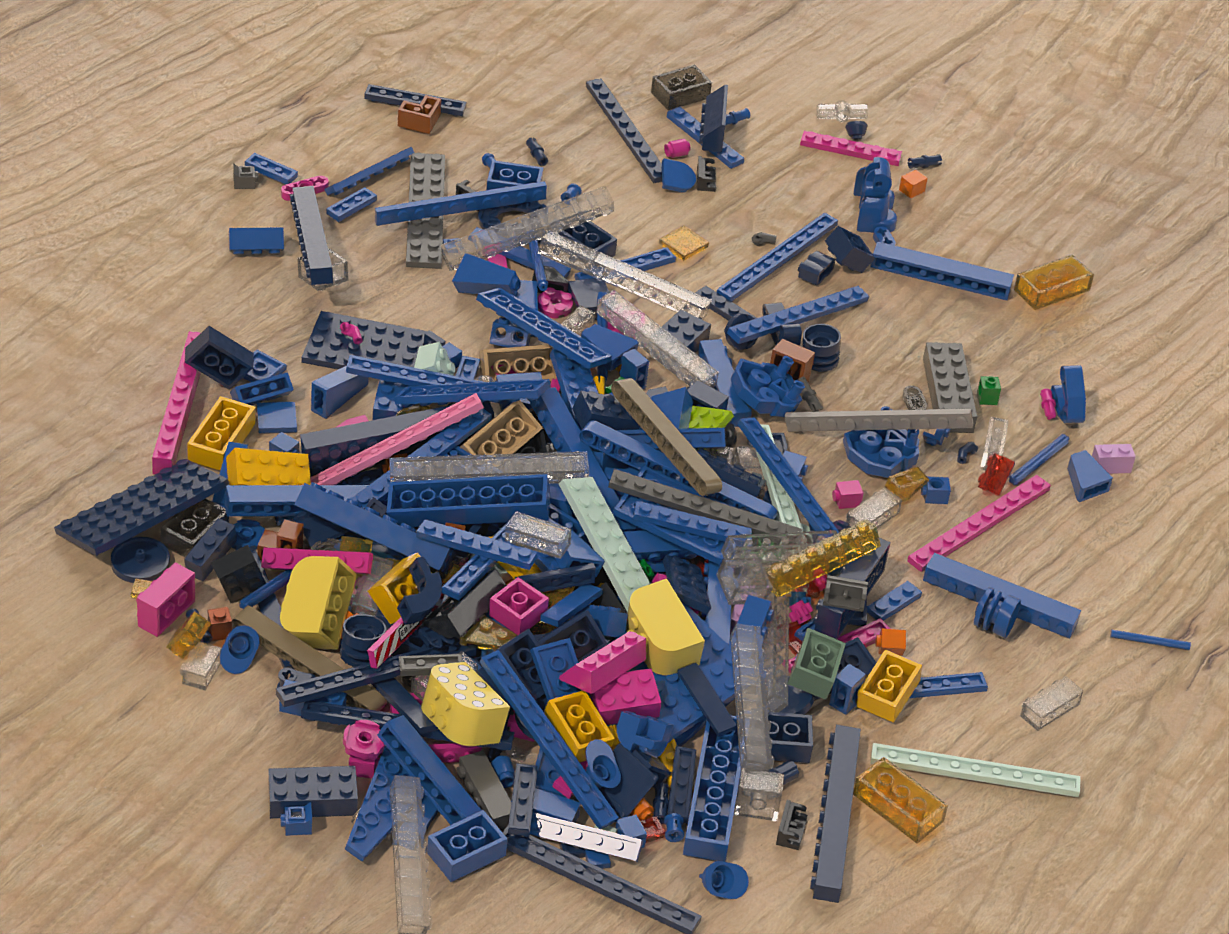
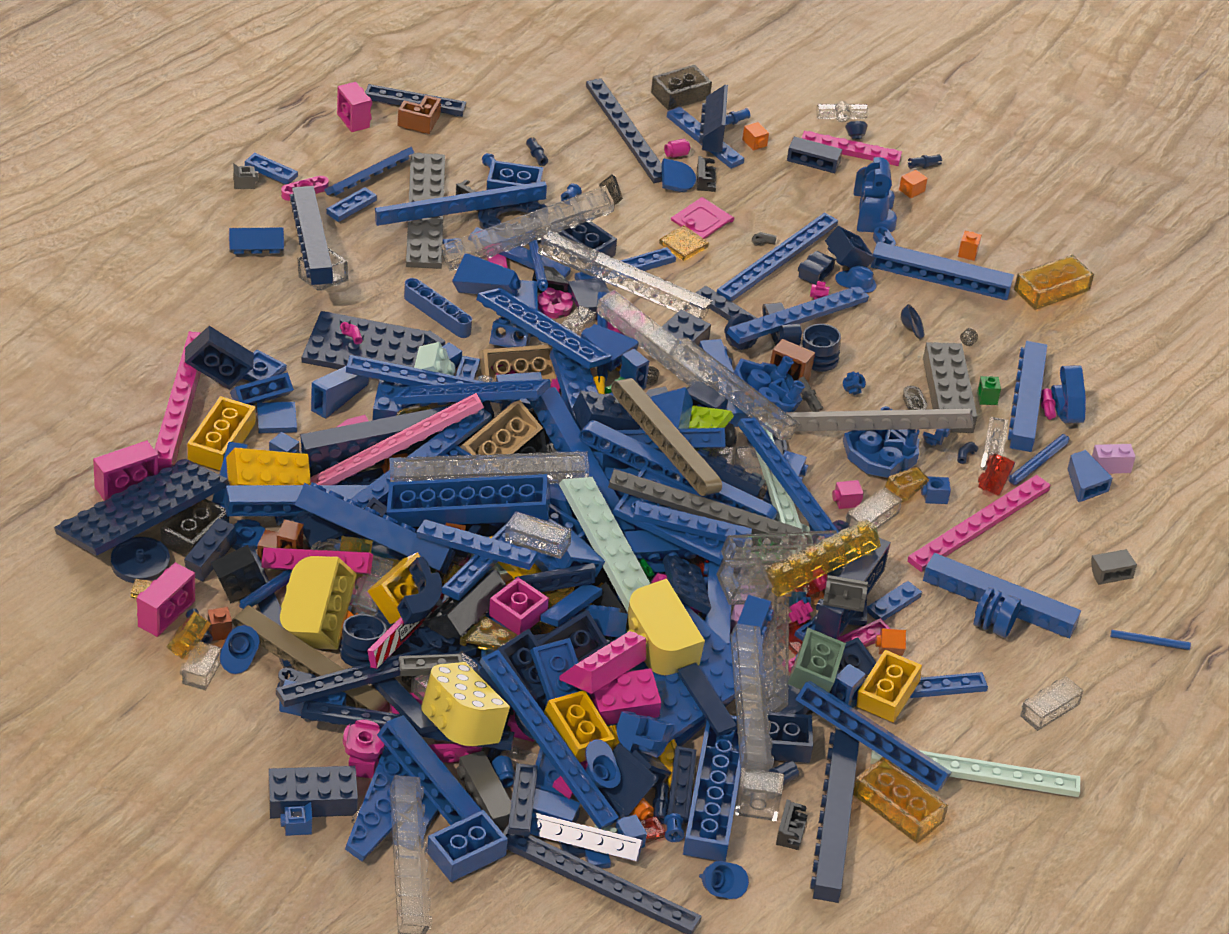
(124, 468): none -> dark pink brick
(354, 106): none -> dark pink brick
(437, 307): none -> blue beam
(613, 188): none -> clear smoke plate
(655, 372): none -> clear smoke bush
(702, 217): none -> container
(734, 388): none -> clear brick
(755, 136): none -> orange brick
(814, 155): none -> brick
(819, 290): none -> dark pink gear
(854, 383): none -> blue gear
(857, 276): none -> blue piece
(873, 736): none -> blue brick
(912, 321): none -> dark blue cap
(966, 339): none -> clear smoke bush
(969, 245): none -> orange brick
(1027, 397): none -> brick
(1113, 566): none -> dark grey brick

